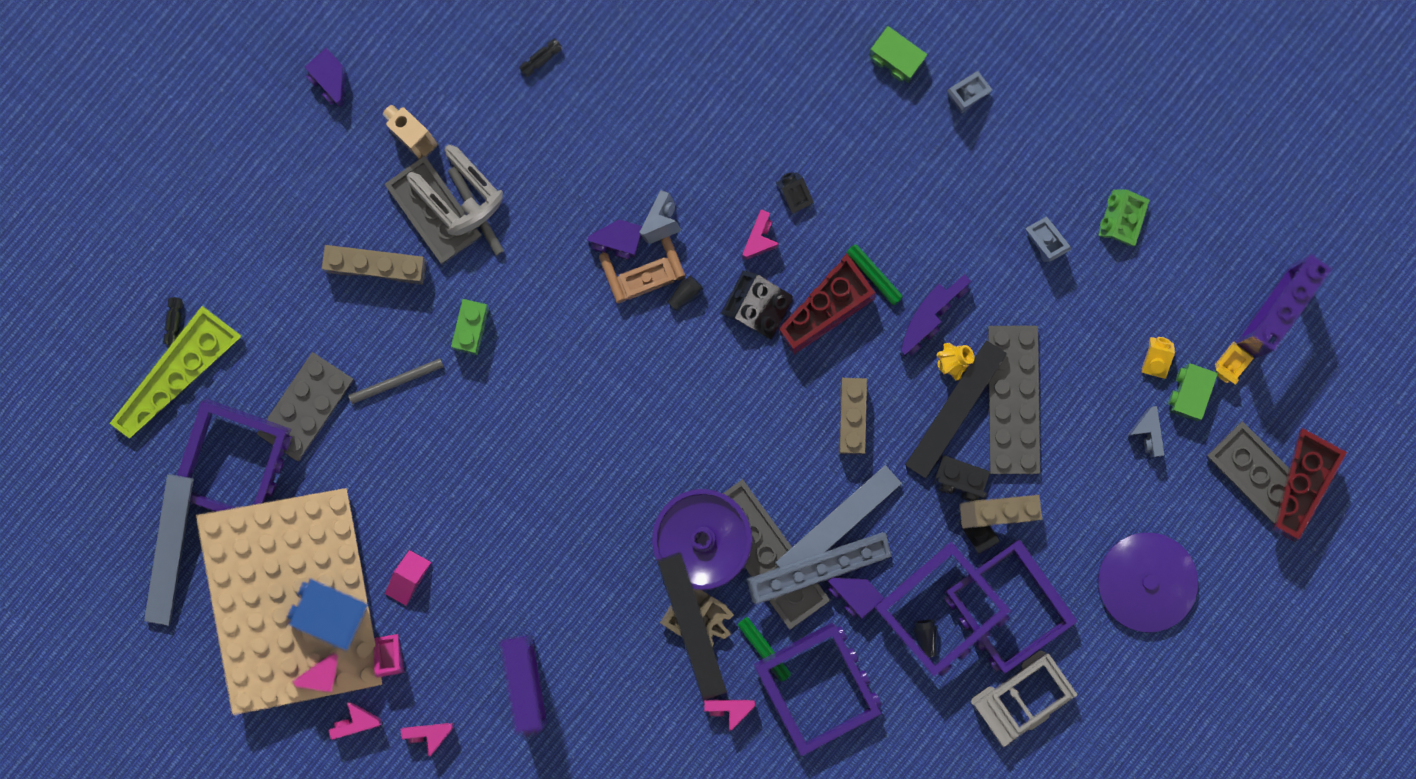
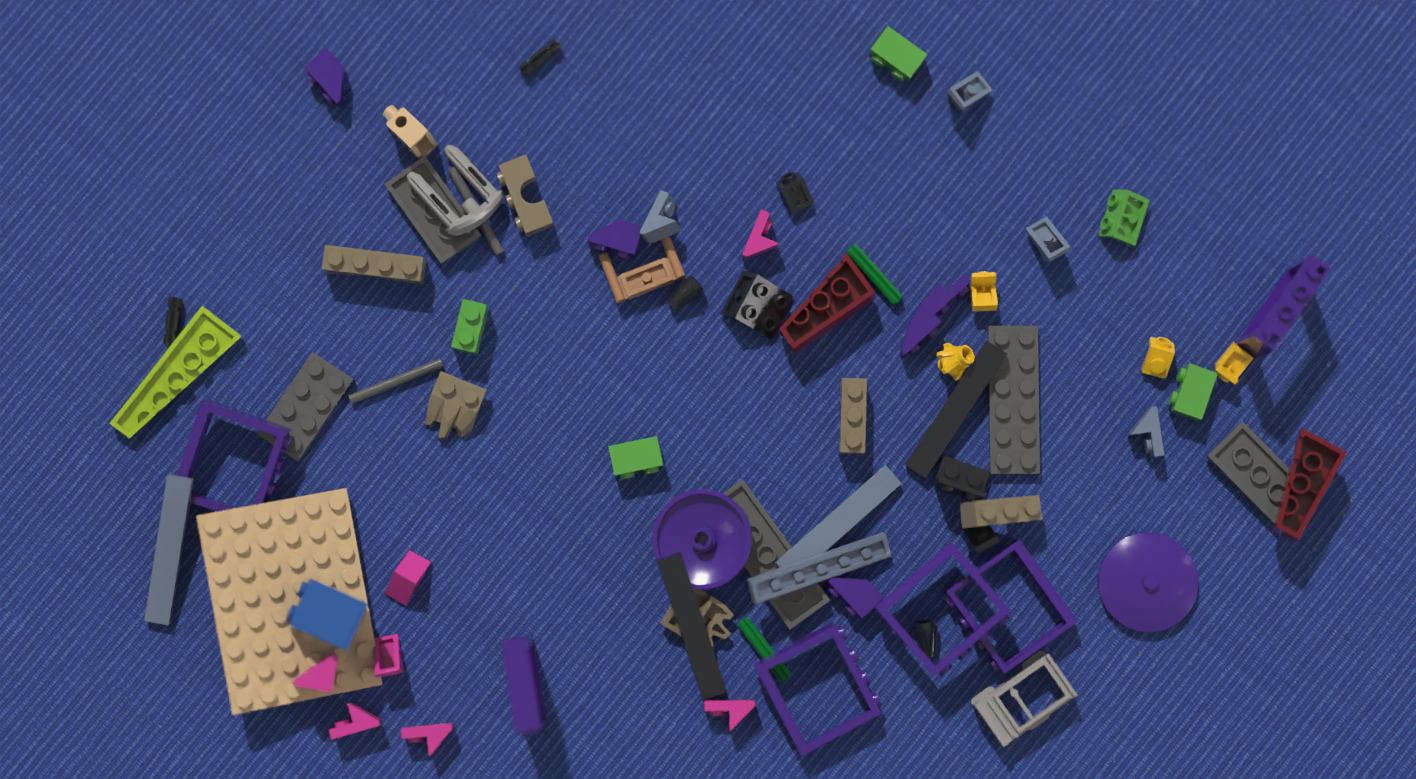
(454, 405): none -> dark tan plate
(532, 216): none -> dark tan arch
(636, 457): none -> bright green brick
(983, 291): none -> yellow bracket

